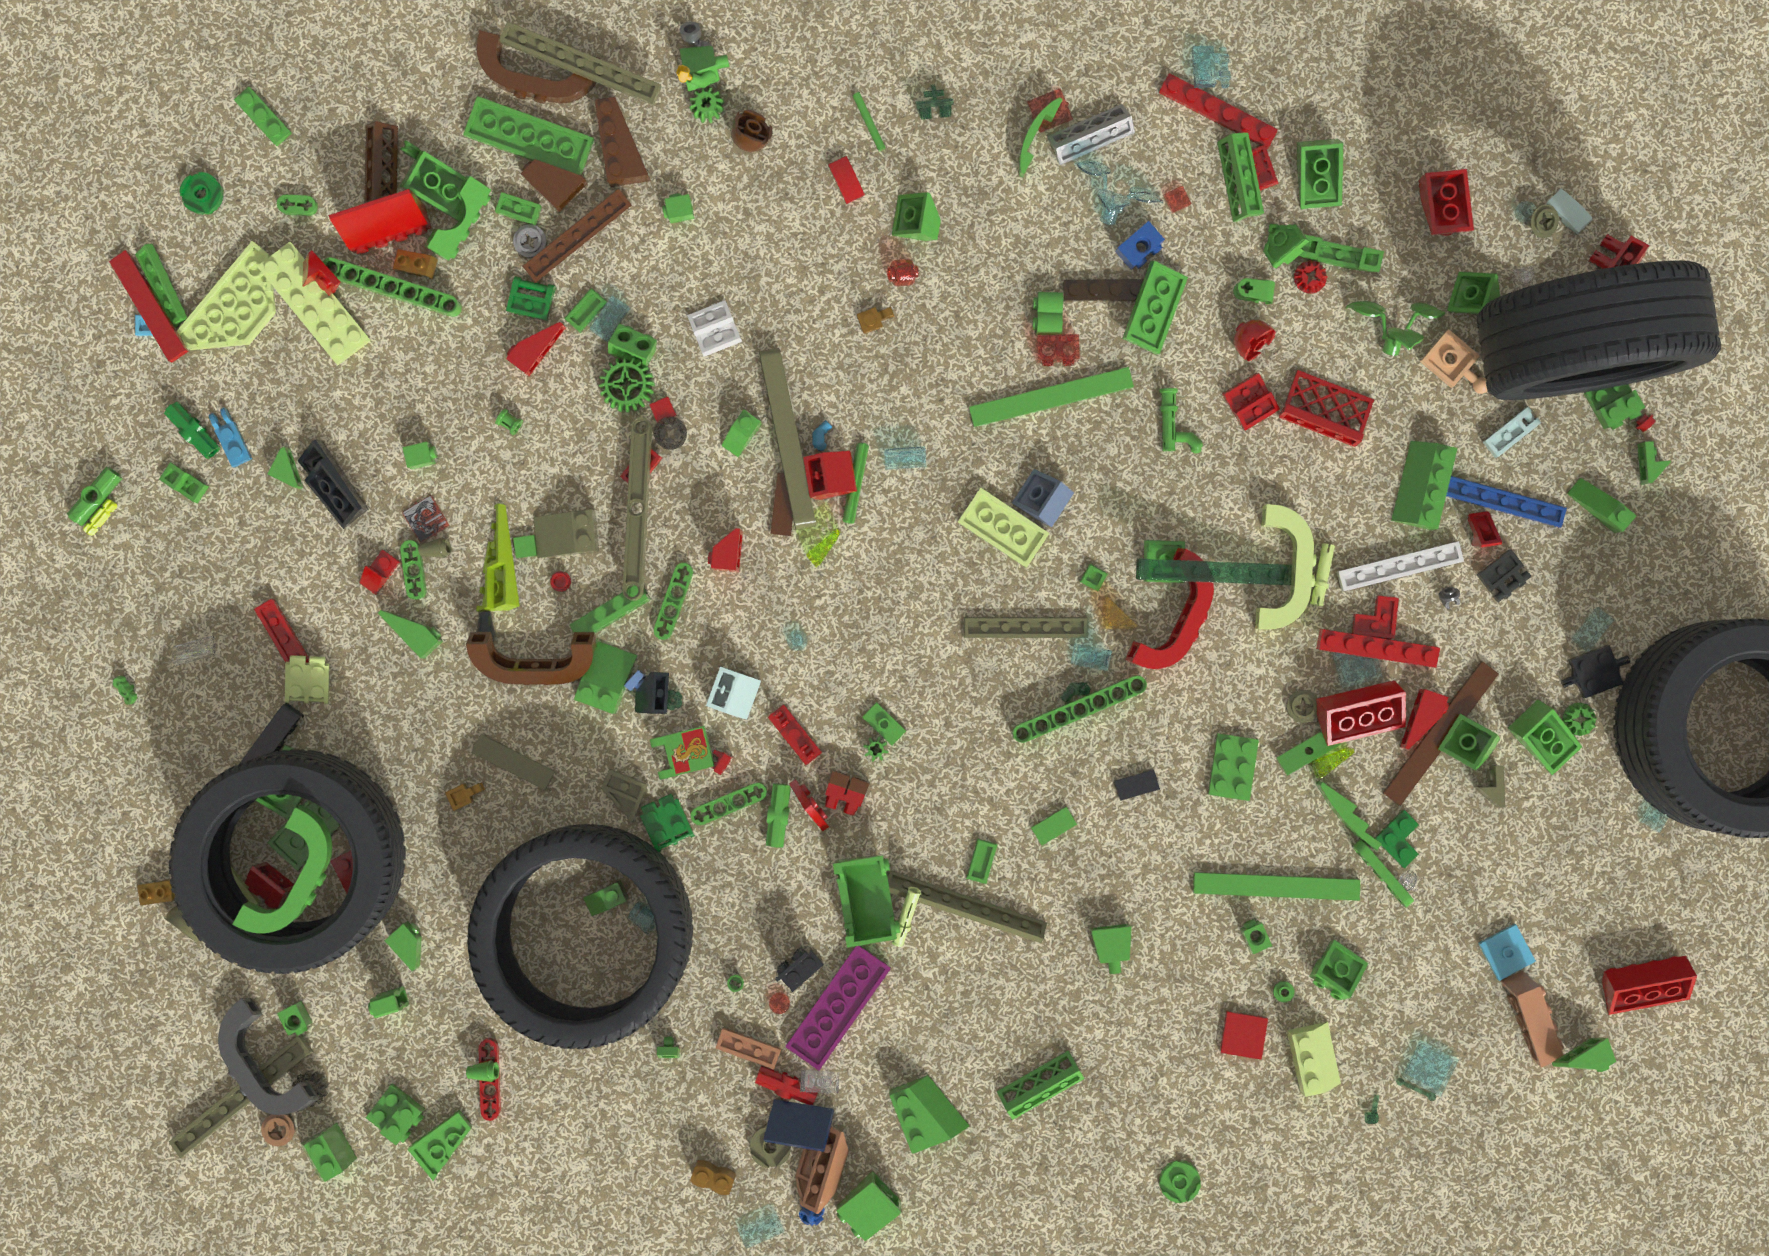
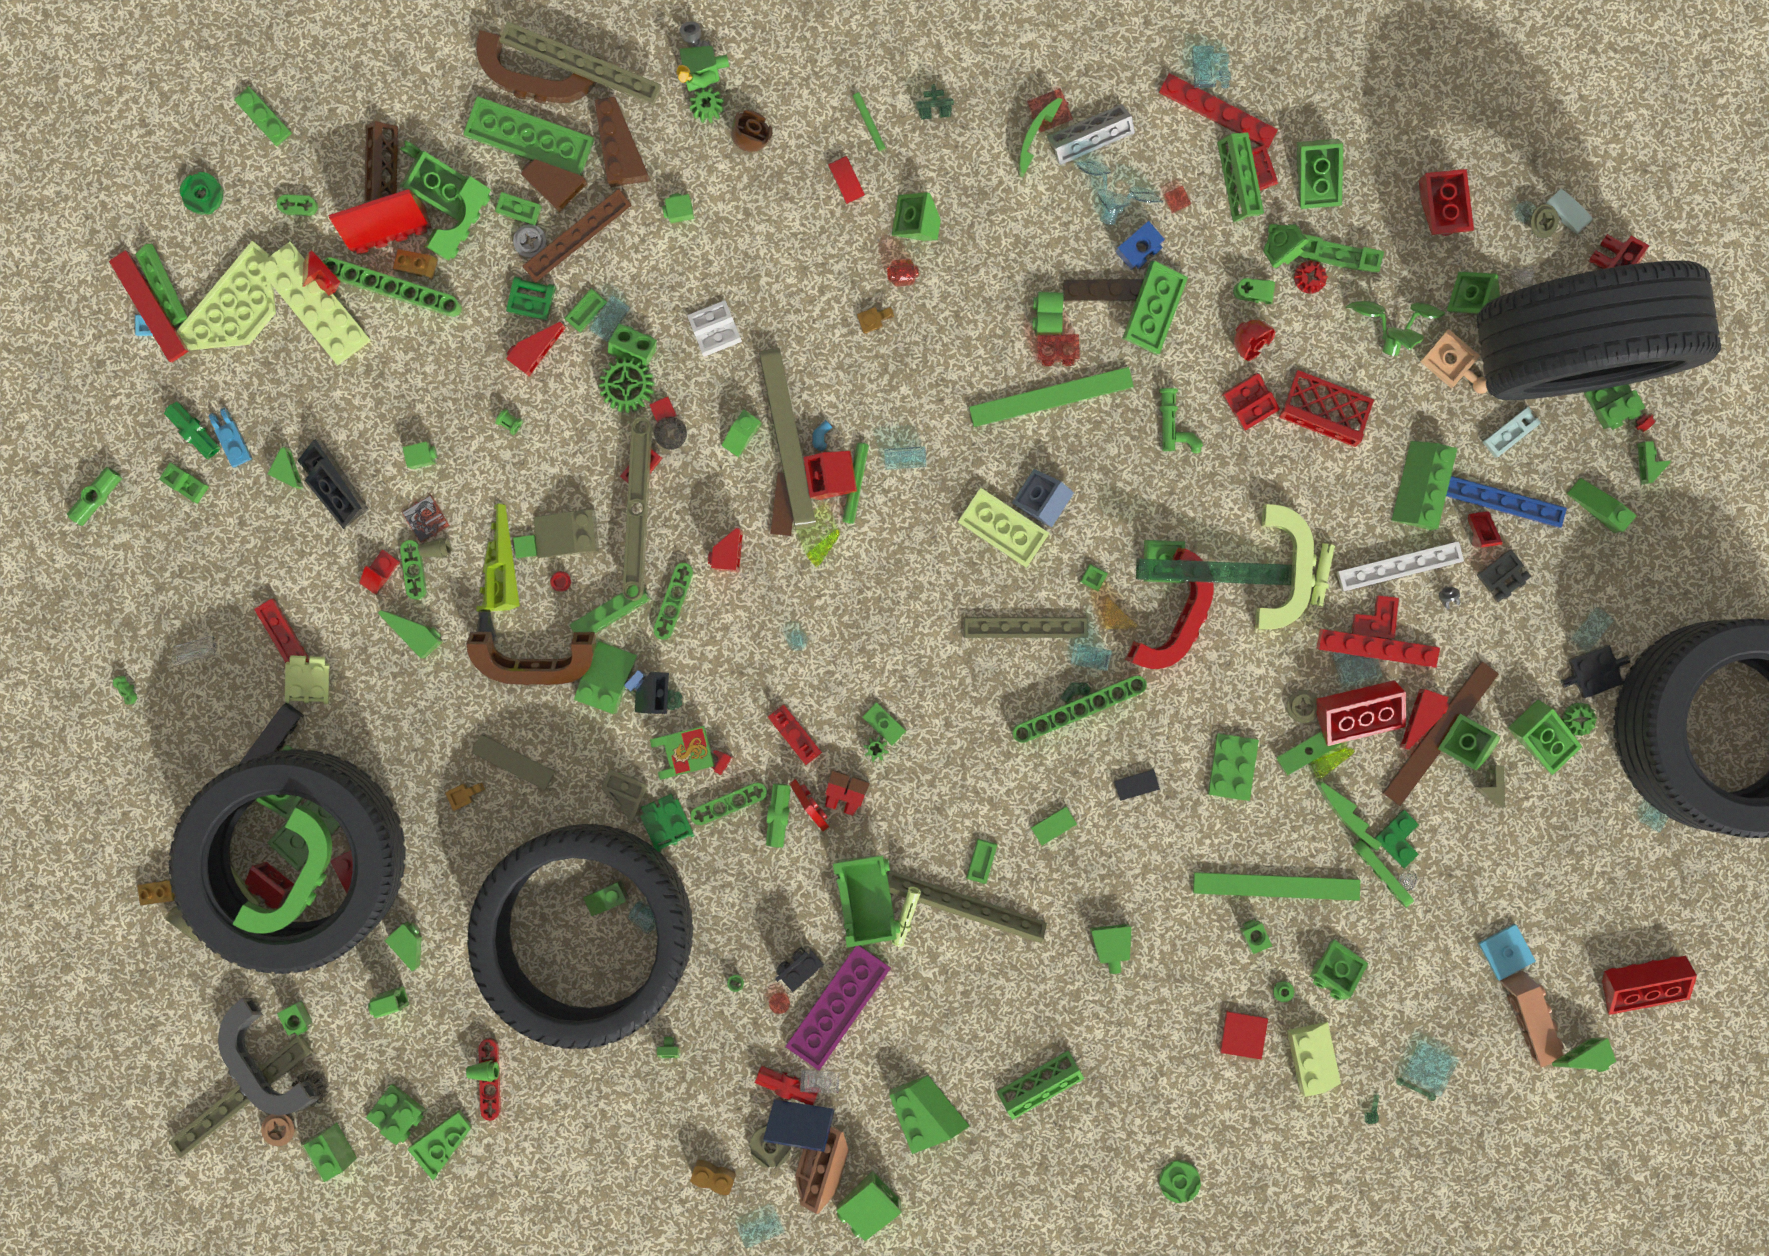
(100, 517): neon yellow axle -> none
(733, 693): light aqua slope -> none
(748, 1048): nougat plate -> none
(809, 1217): blue gear -> none

